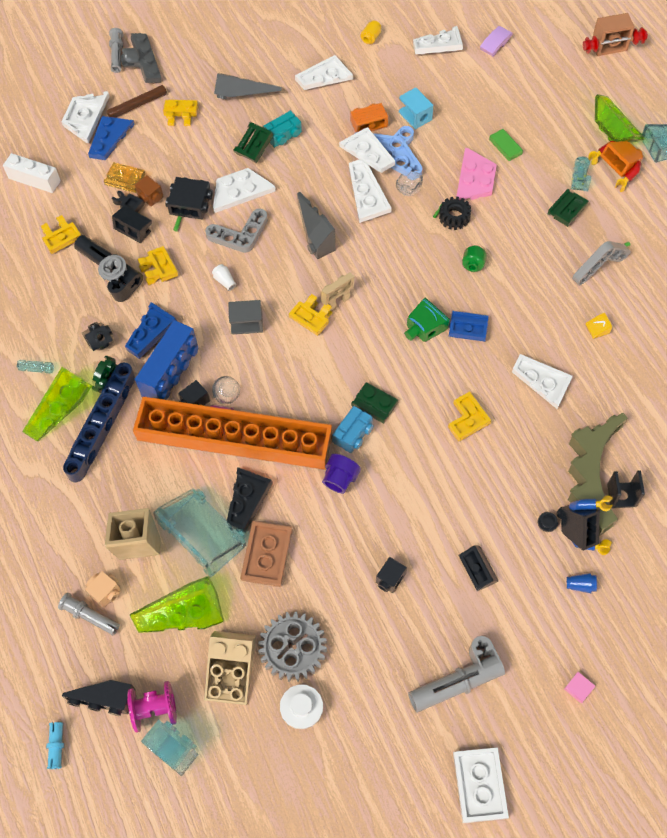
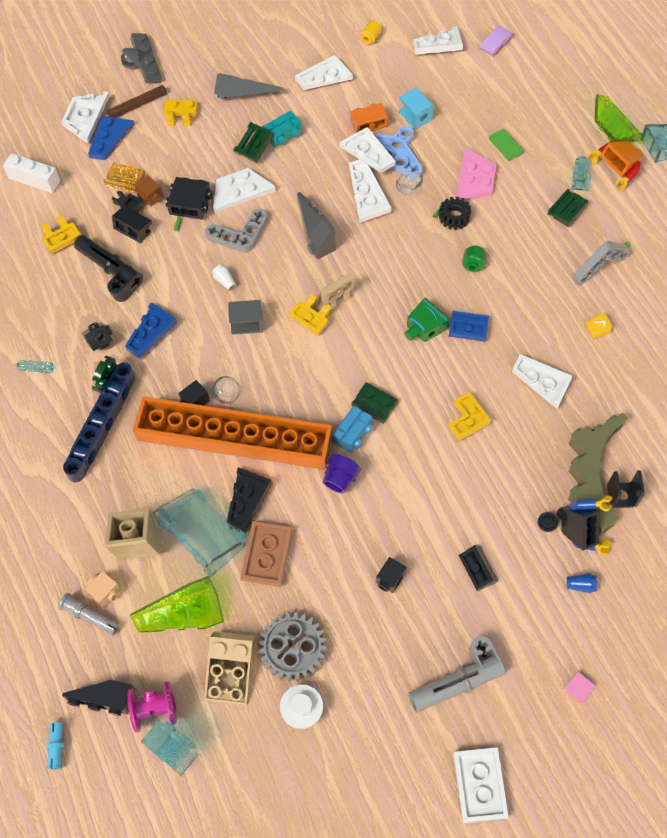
(61, 399): clear neon green wedge -> none
(108, 263): light grey gear -> none
(116, 45): light grey pin -> none
(162, 266): yellow plate -> none
(167, 362): blue brick -> none
(613, 35): nougat brick -> none

